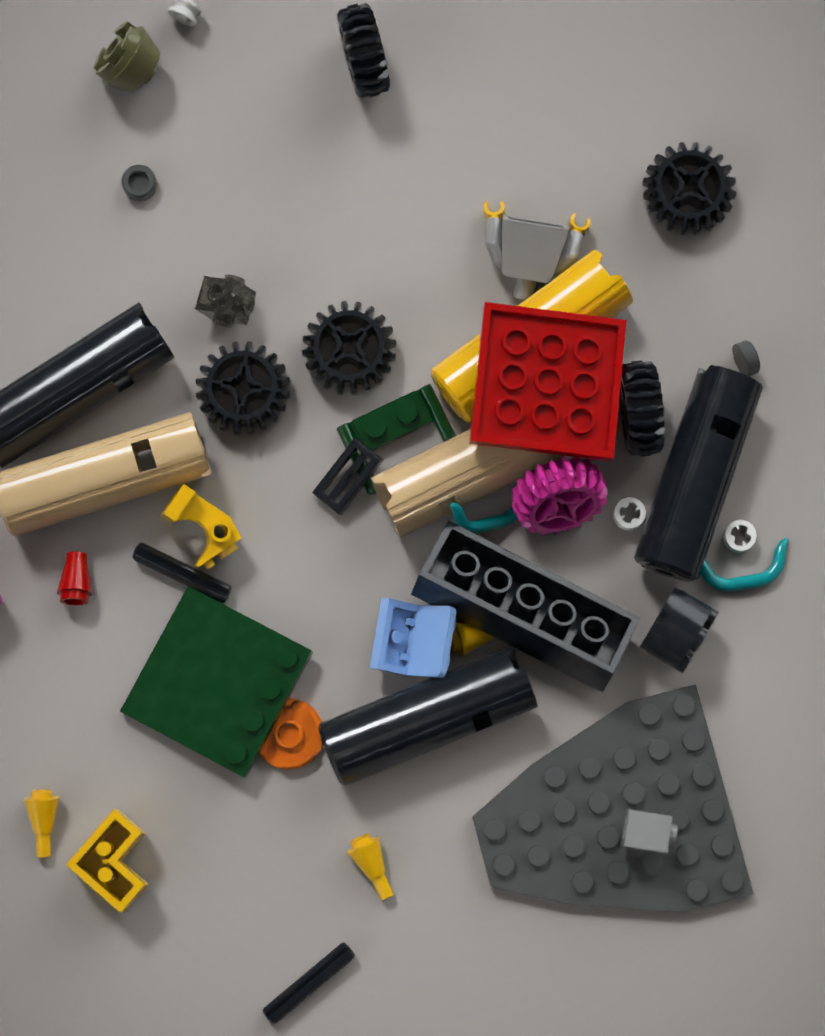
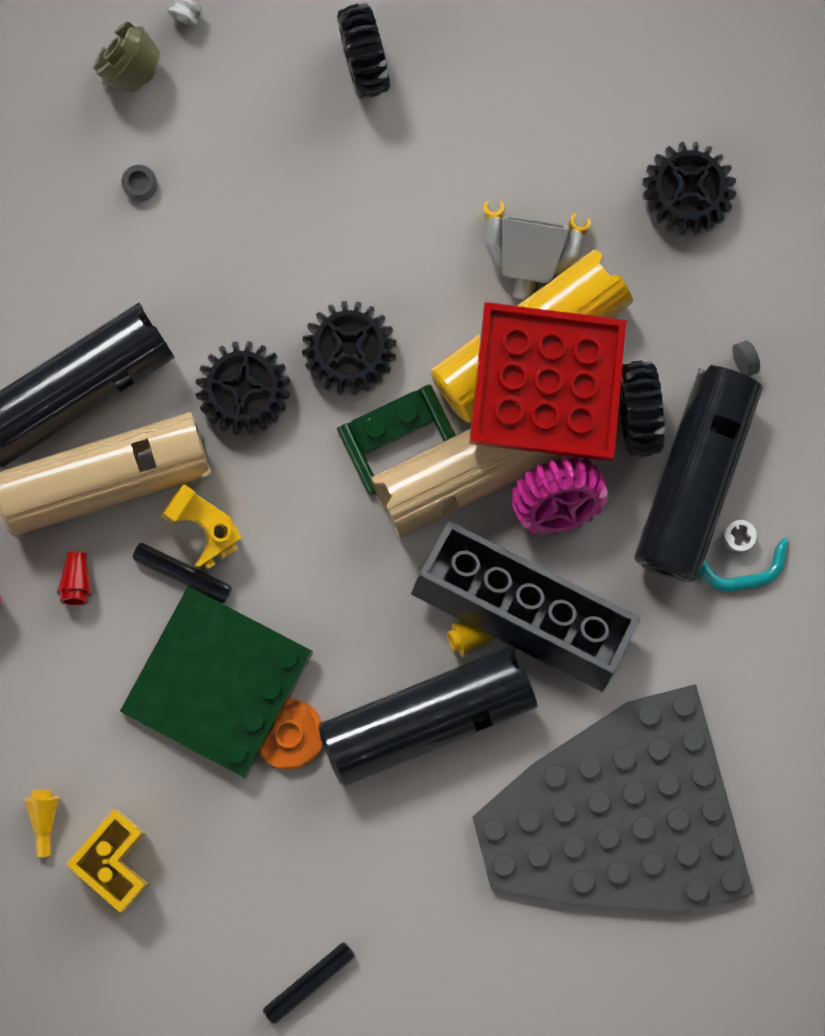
(226, 300): clear smoke brick -> none
(368, 856): yellow cone -> none
(375, 462): black tile -> none
(413, 639): light blue bracket -> none
(485, 524): teal animal -> none
(623, 504): white bush -> none
(648, 831): light grey brick -> none
(679, 629): black brick -> none

